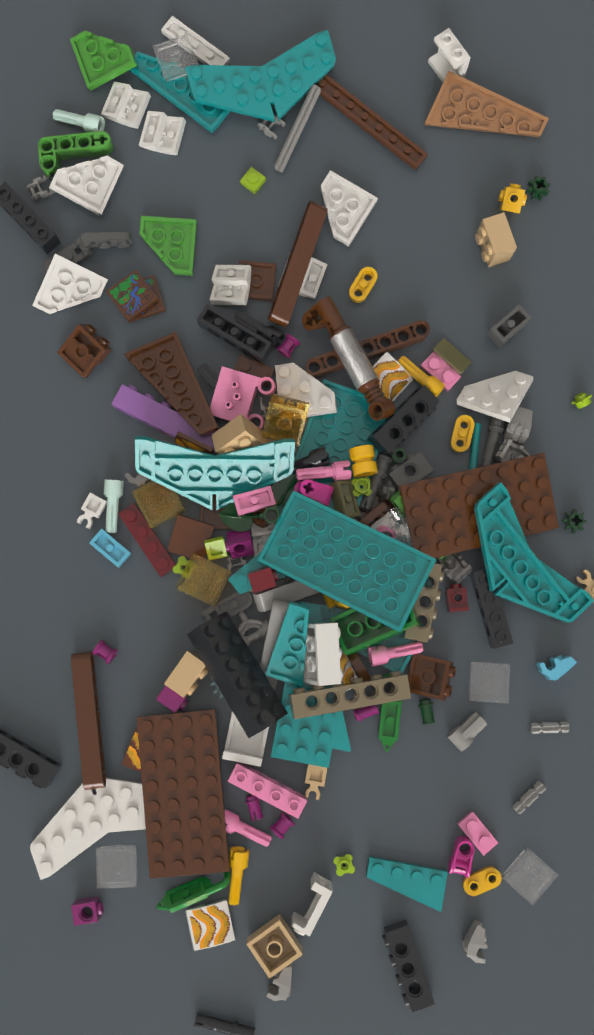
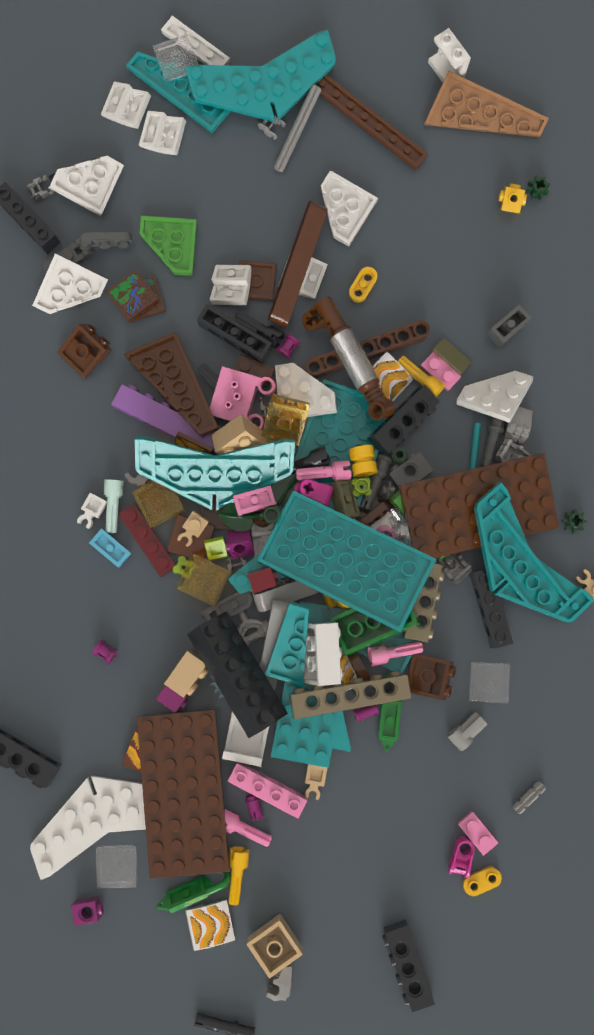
(75, 150): bright green beam -> none
(88, 721): reddish brown beam -> none
(89, 122): light aqua piece -> none
(101, 58): bright green plate -> none
(194, 526): none -> tan plate
(253, 180): lime plate -> none
(282, 825): magenta bush -> none
(306, 924): white panel -> none
(347, 859): lime plate -> none
(412, 880): teal wing -> none
(426, 711): dark green pin -> none
(451, 604): dark red brick -> none
(461, 434): yellow plate -> none
(474, 940): light grey hand -> none
(495, 240): tan brick -> none
(529, 876): clear plate -> none
(549, 727): light grey axle -> none
(558, 667): medium azure hand -> none
(582, 400): lime plate -> none

